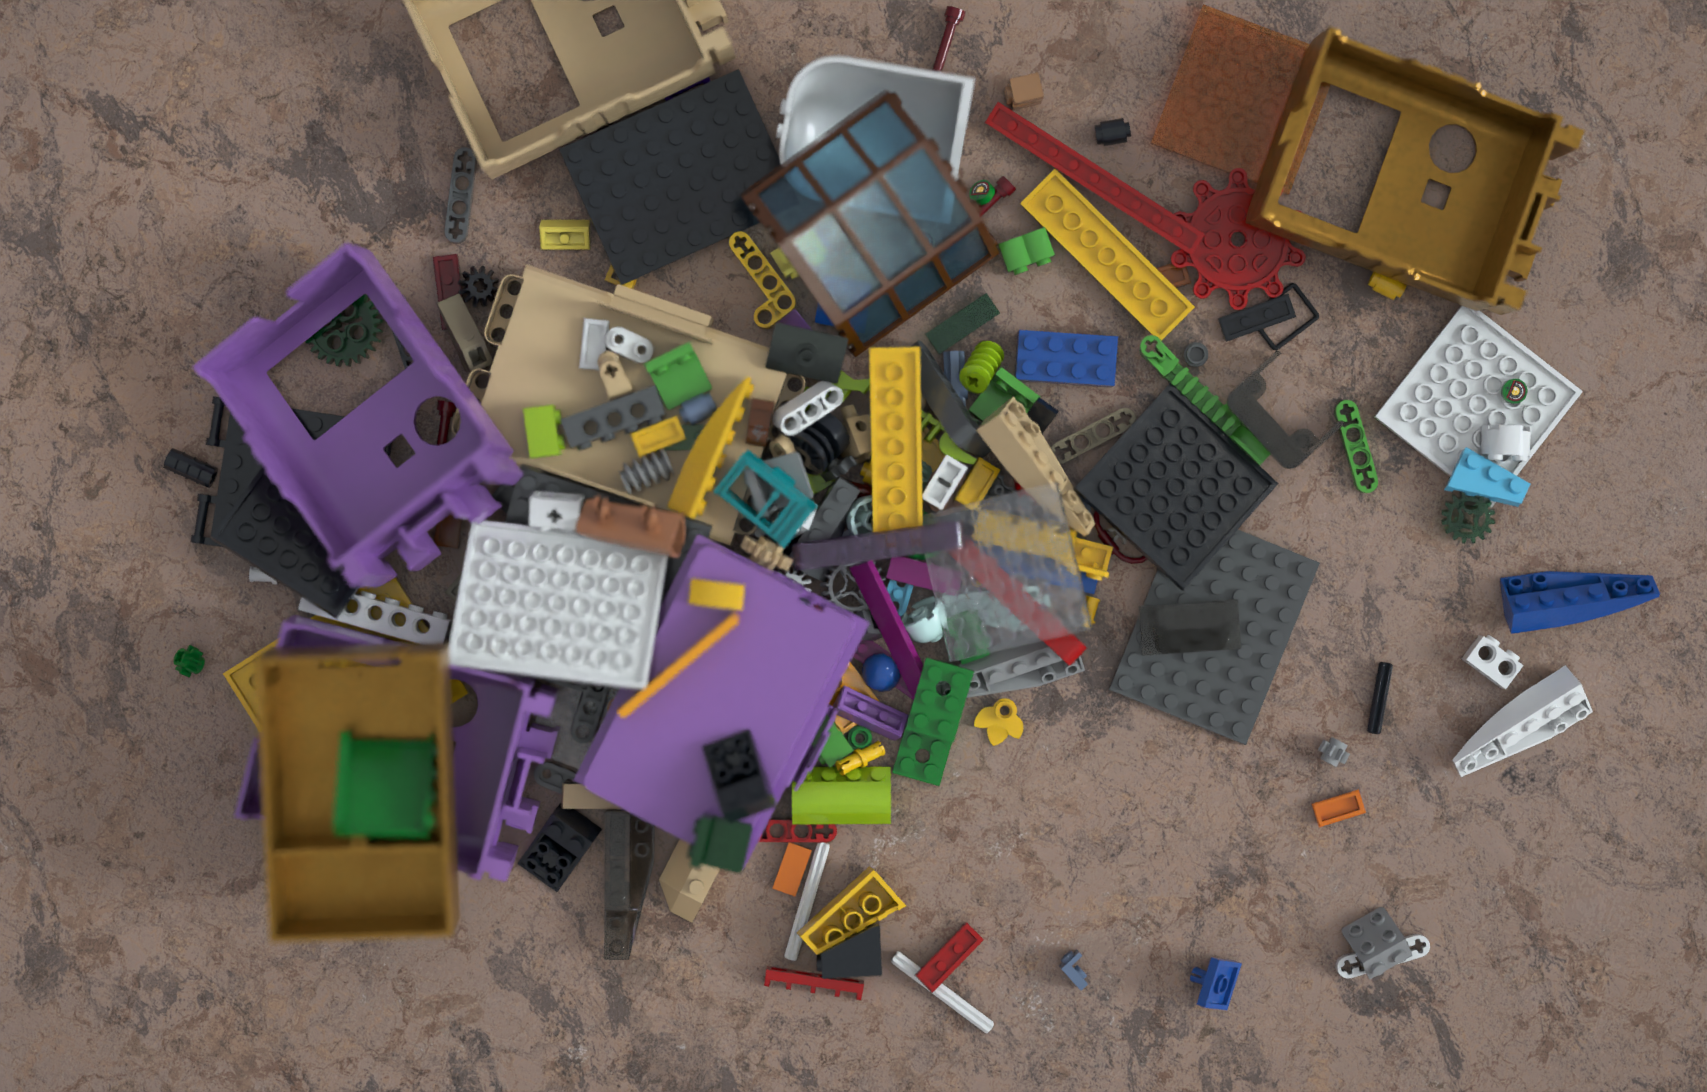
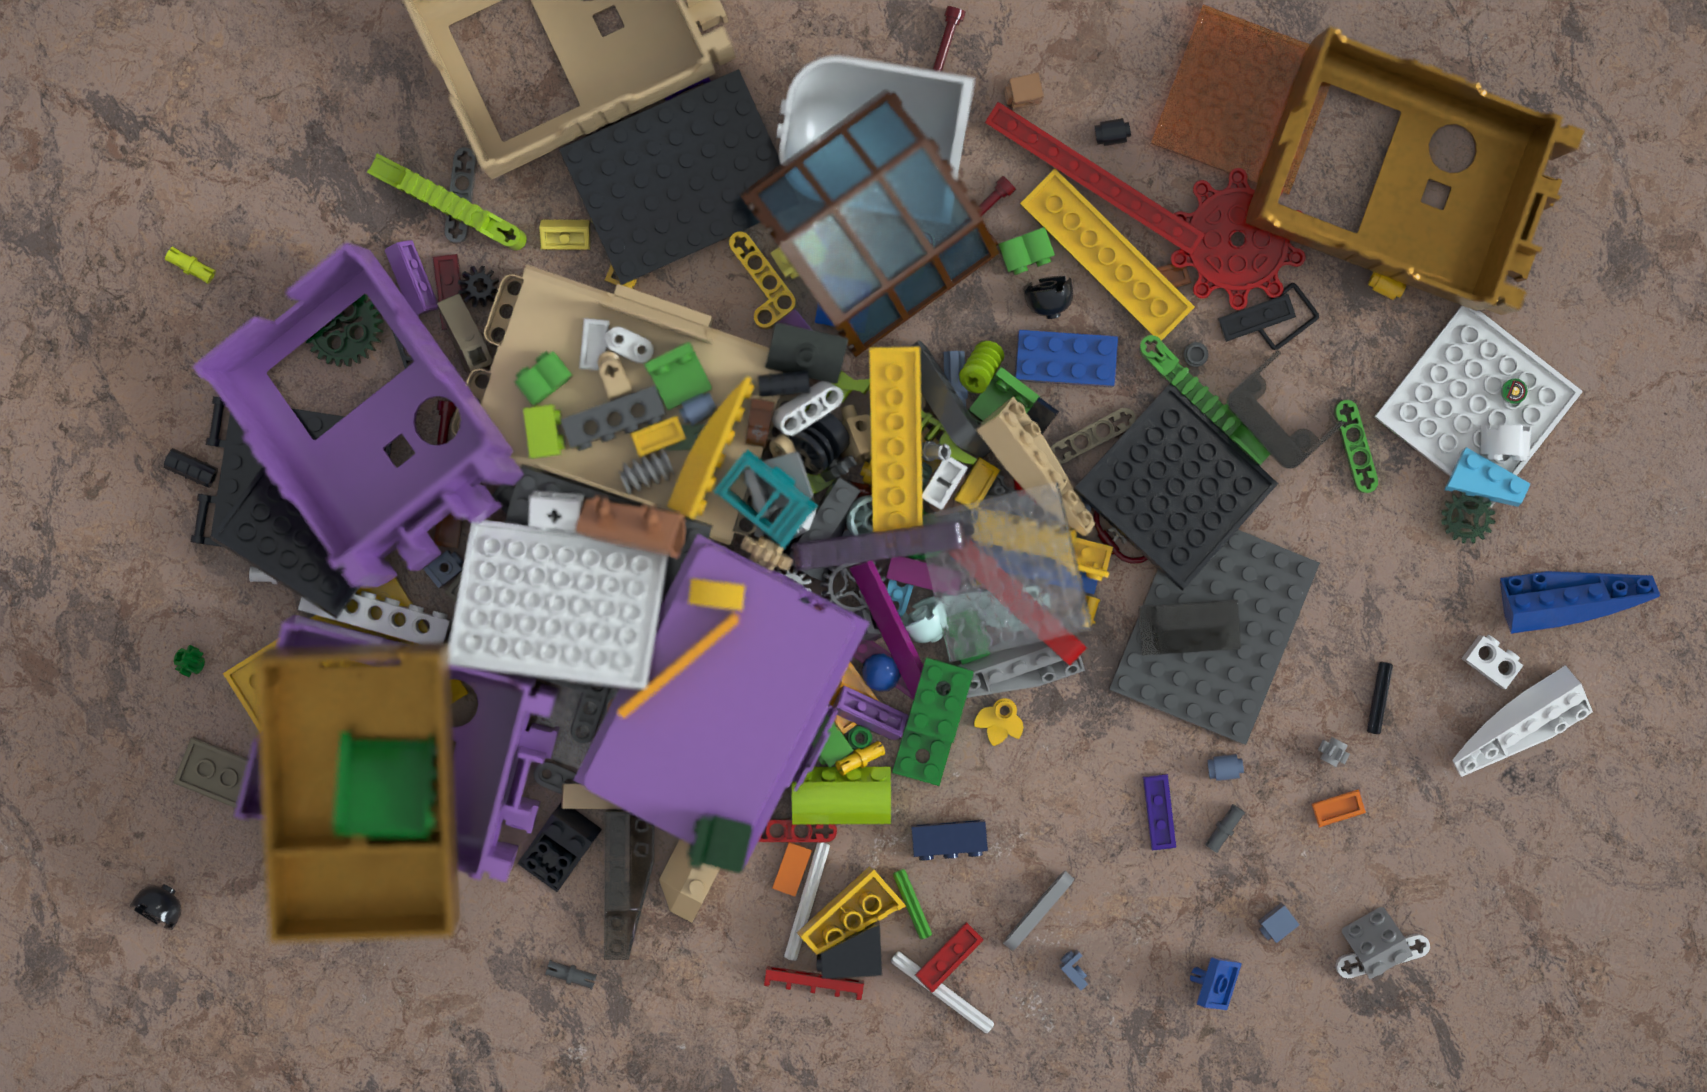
(158, 905): none -> black cylinder
(190, 265): none -> neon yellow pin
(212, 771): none -> dark tan tile
(411, 277): none -> medium lavender slope
(437, 575): none -> sand blue brick
(447, 202): none -> lime piece
(542, 378): none -> bright green brick
(570, 974): none -> dark grey pin
(739, 777): black slope -> none
(784, 383): none -> black axle
(912, 904): none -> bright green axle
(934, 451): none -> light grey pin
(949, 839): none -> dark blue brick
(962, 323): clear green tile -> none
(982, 192): tile -> none
(1038, 910): none -> light grey beam
(1050, 296): none -> black cylinder
(1159, 812): none -> dark purple tile
(1225, 767): none -> sand blue brick
(1225, 828): none -> dark grey pin
(1277, 923): none -> sand blue brick

